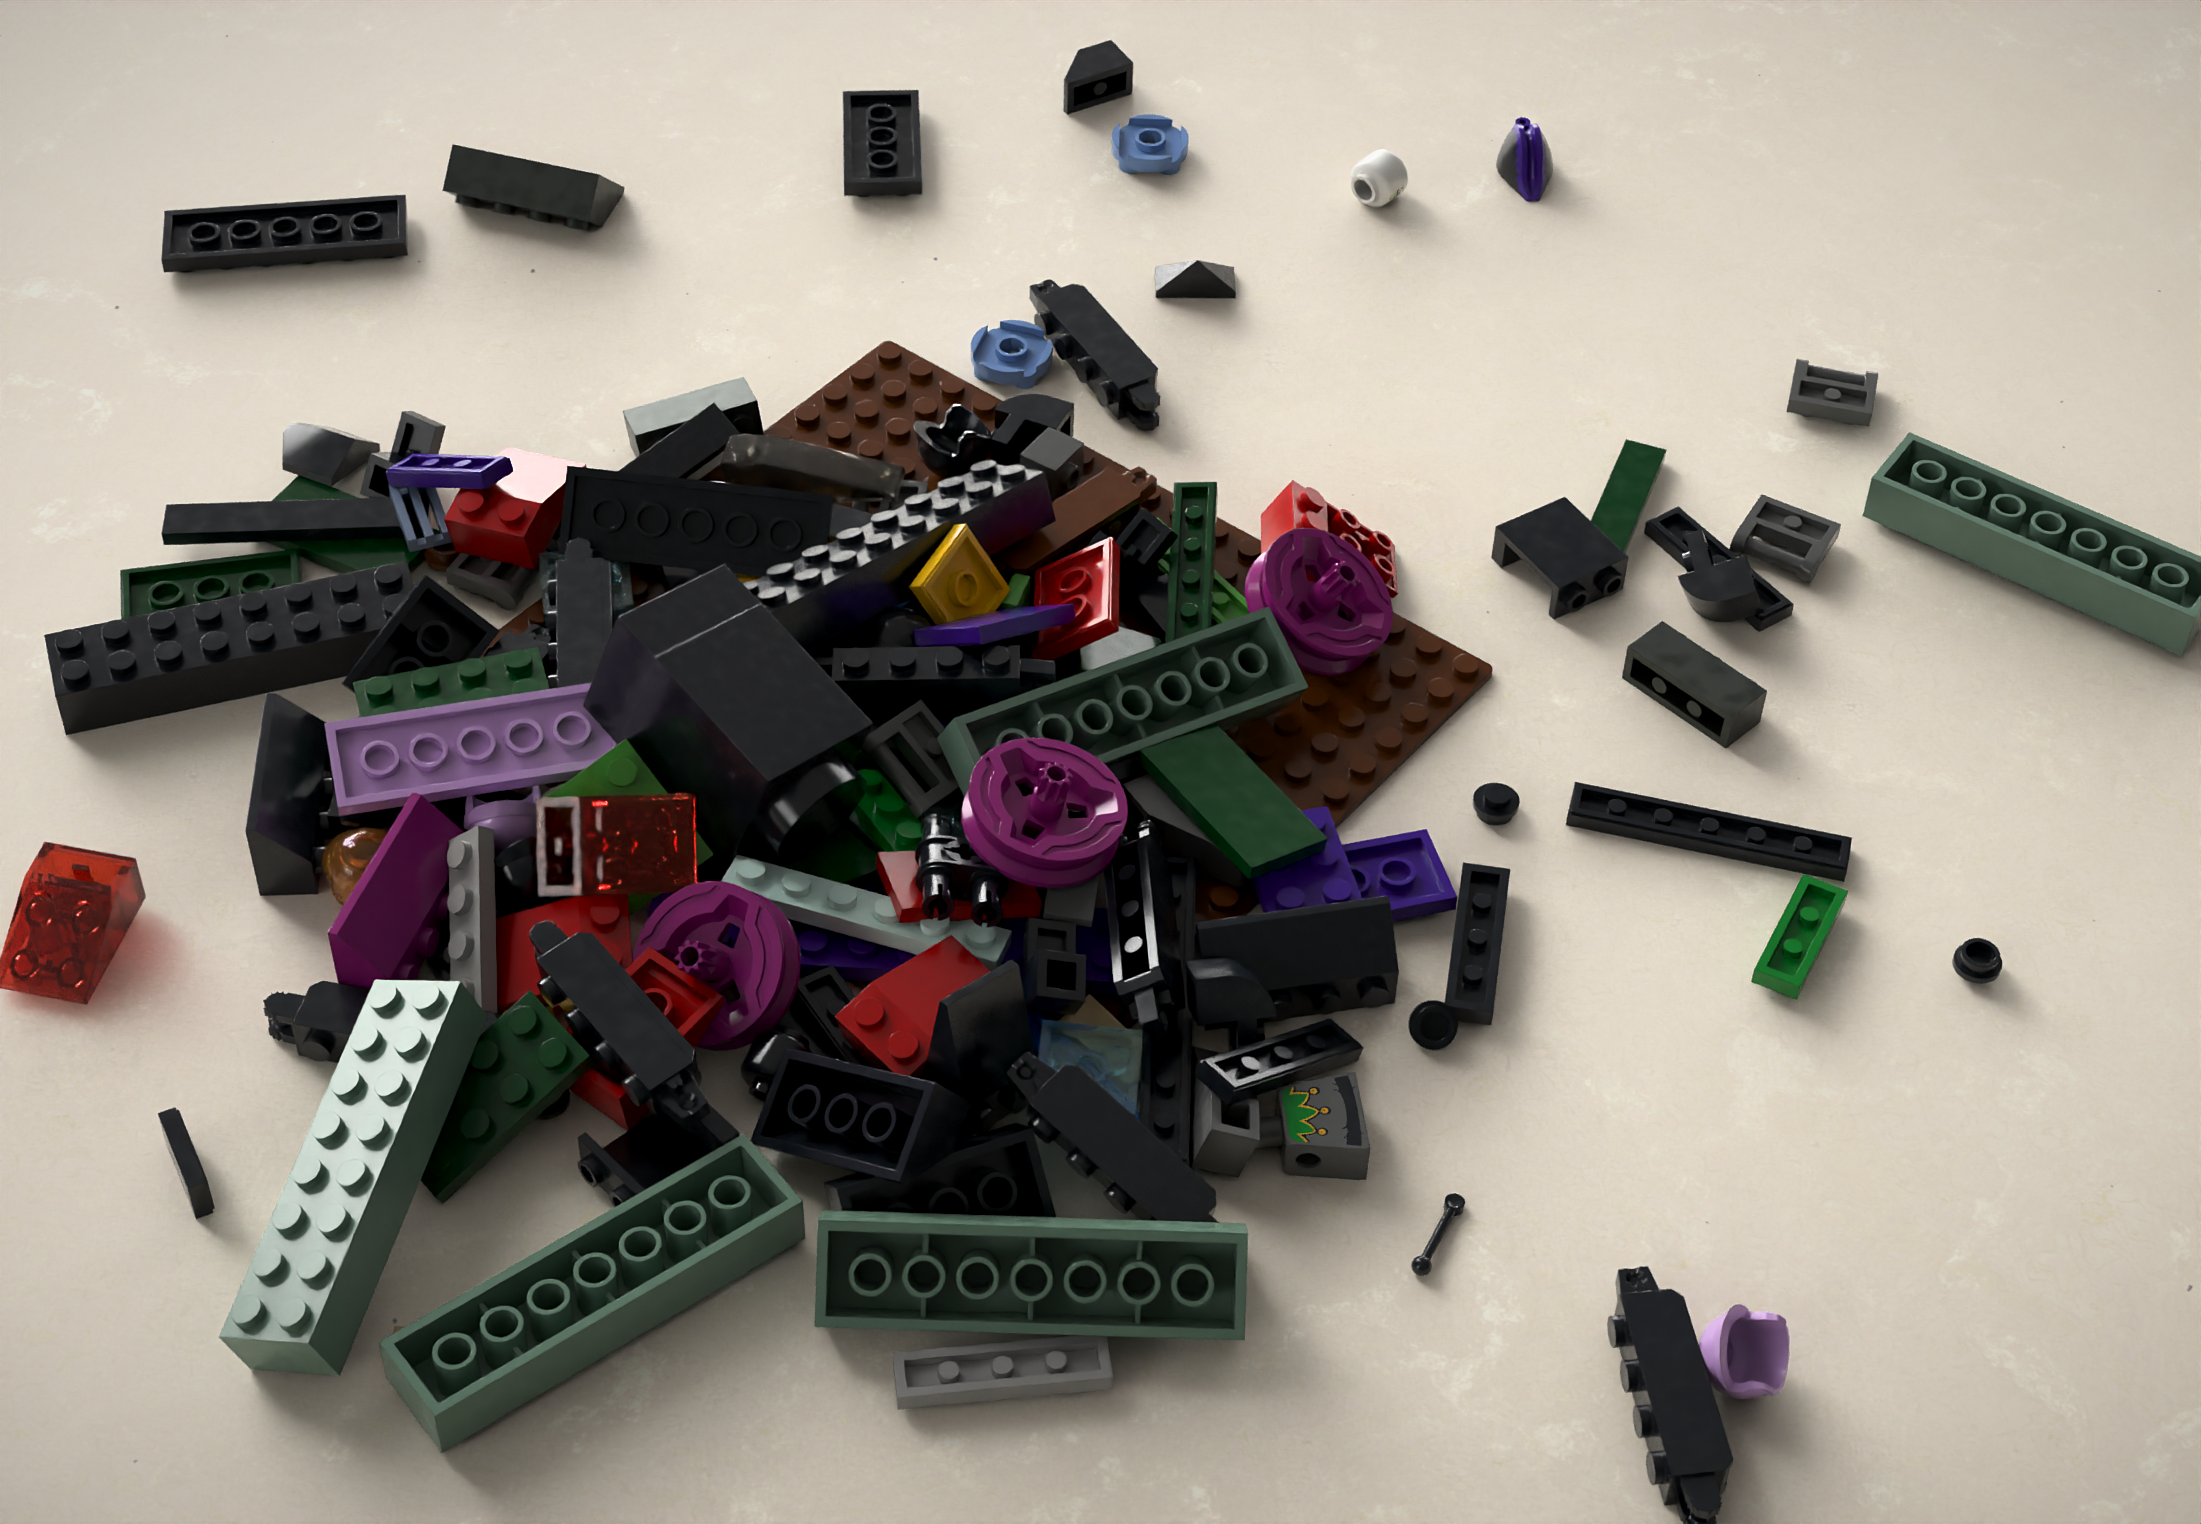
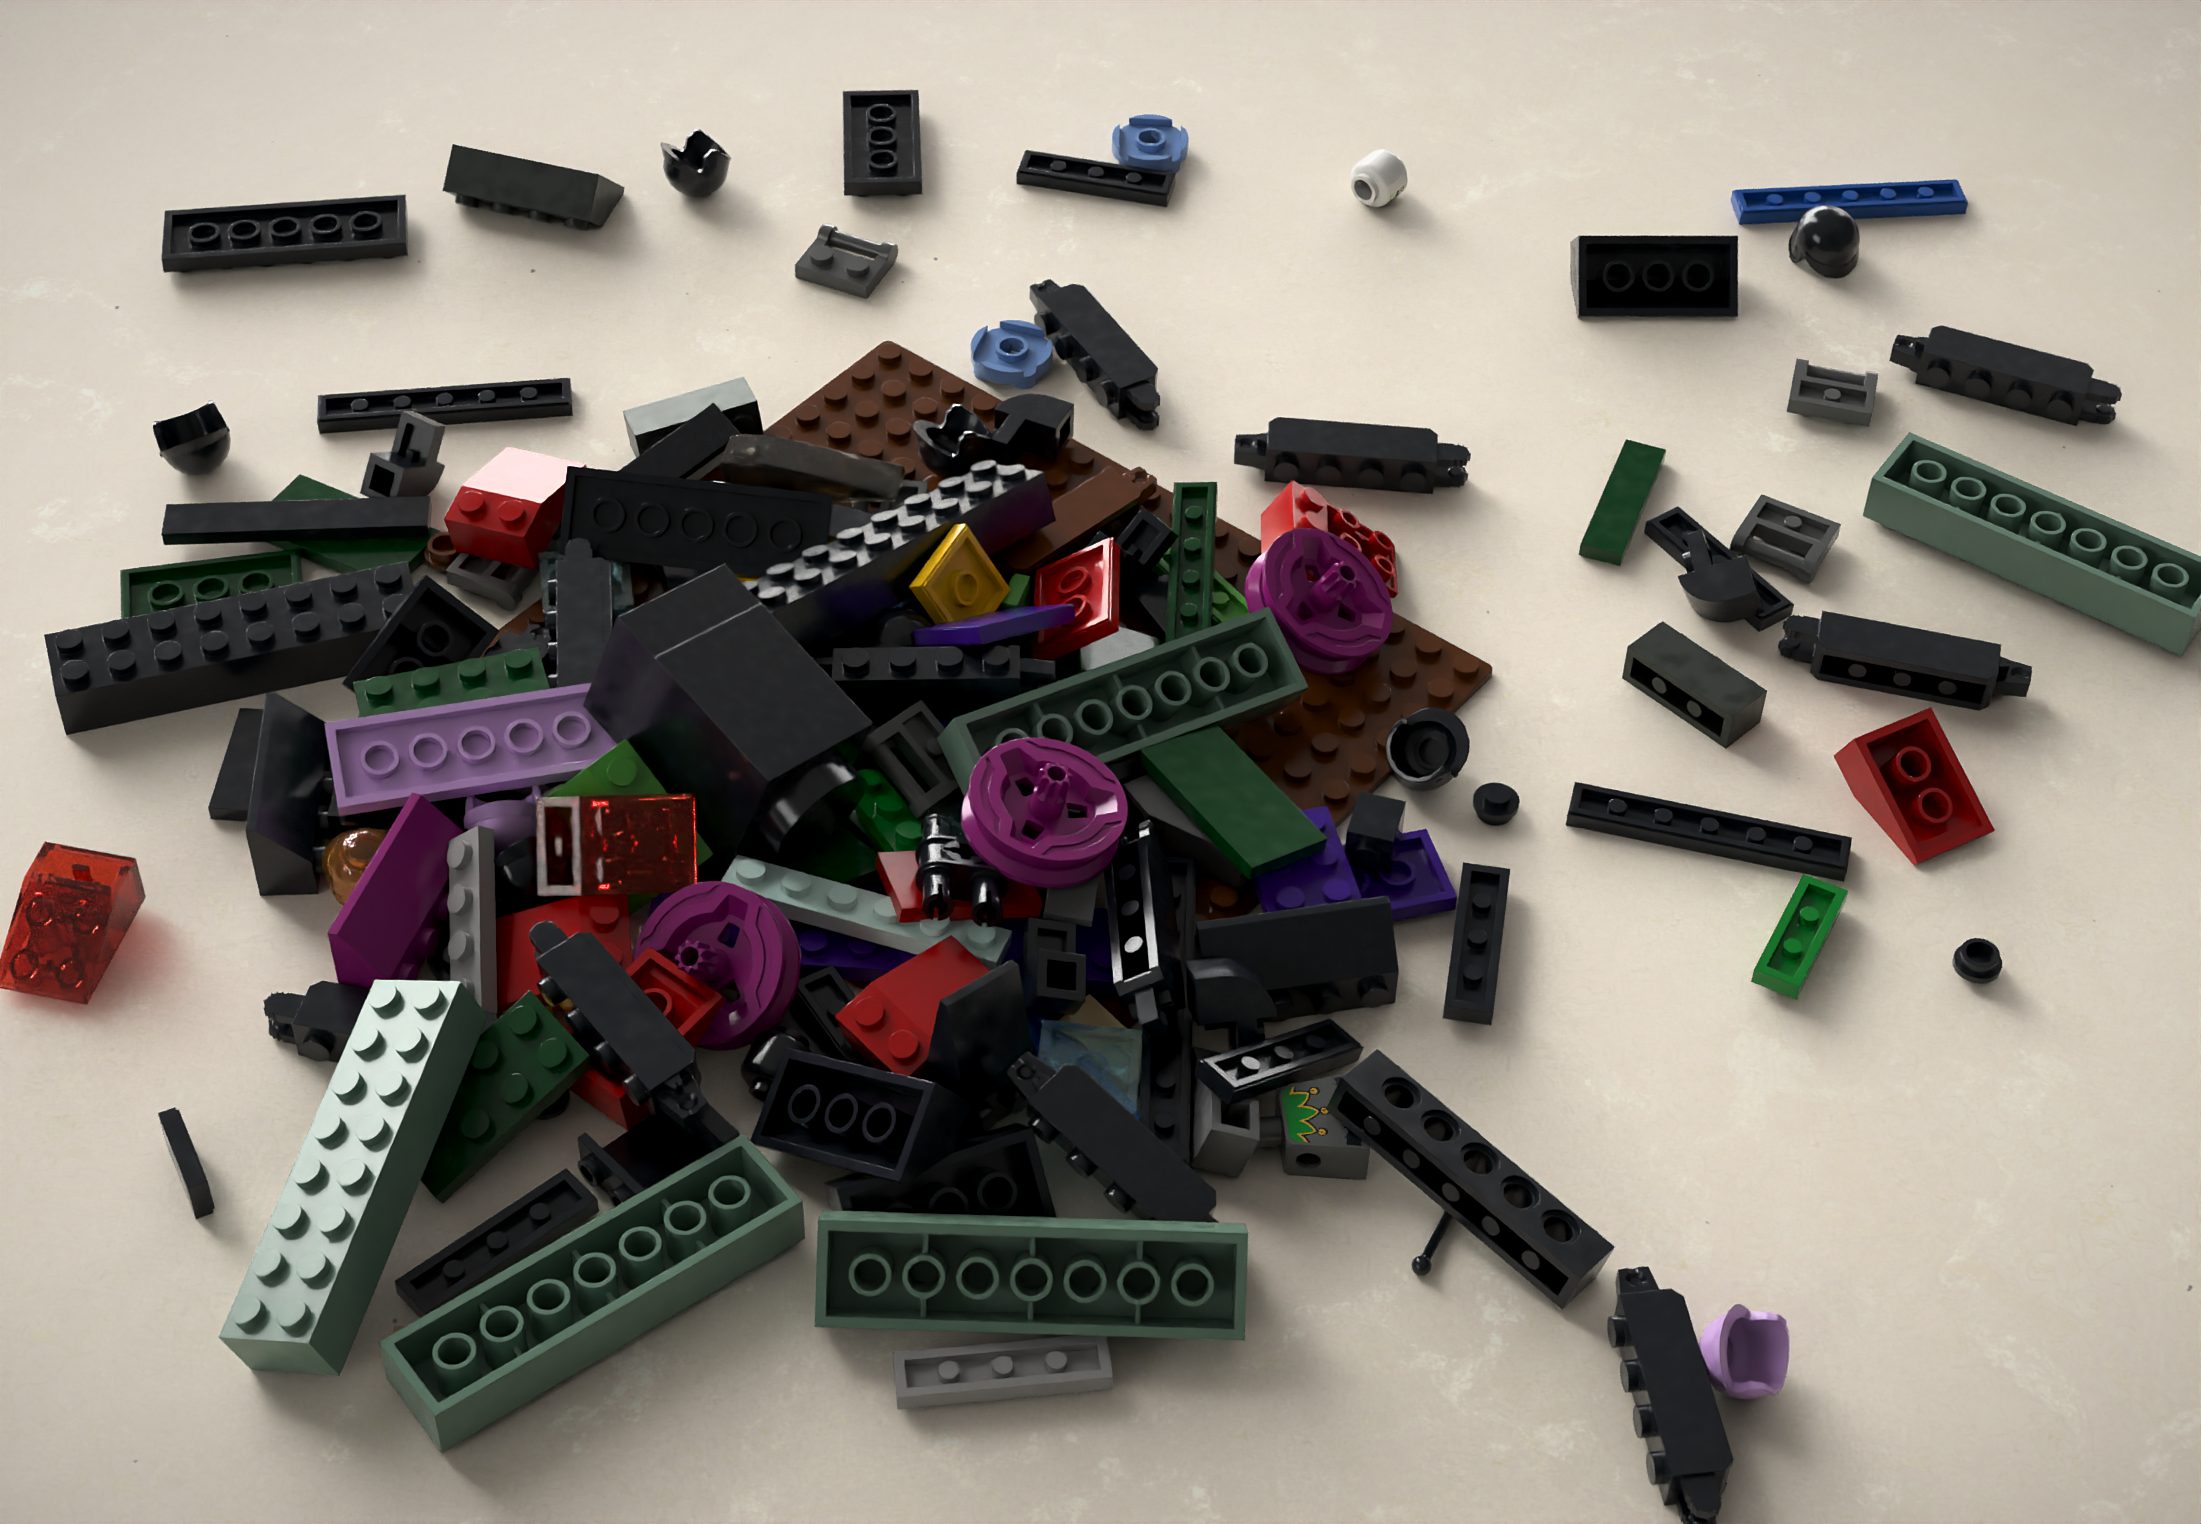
(195, 440): none -> black helmet
(235, 779): none -> black tile
(323, 452): black slope -> none
(415, 493): sand blue tile -> none
(446, 404): none -> black tile
(449, 471): dark purple tile -> none
(498, 1243): none -> black plate
(696, 167): none -> black helmet
(843, 270): none -> dark grey plate
(1058, 457): dark grey brick -> none
(1096, 178): none -> black tile
(1097, 76): black slope -> none
(1195, 280): black slope -> none
(1353, 455): none -> black hinge
(1374, 832): none -> black brick
(1427, 749): none -> black helmet
(1433, 1024): black plate -> none
(1470, 1178): none -> black brick
(1525, 160): dark purple hat -> none
(1565, 553): black panel -> none
(1654, 276): none -> black slope
(1827, 241): none -> black helmet
(1858, 200): none -> blue tile
(1903, 660): none -> black hinge
(1914, 787): none -> red slope
(2007, 375): none -> black hinge

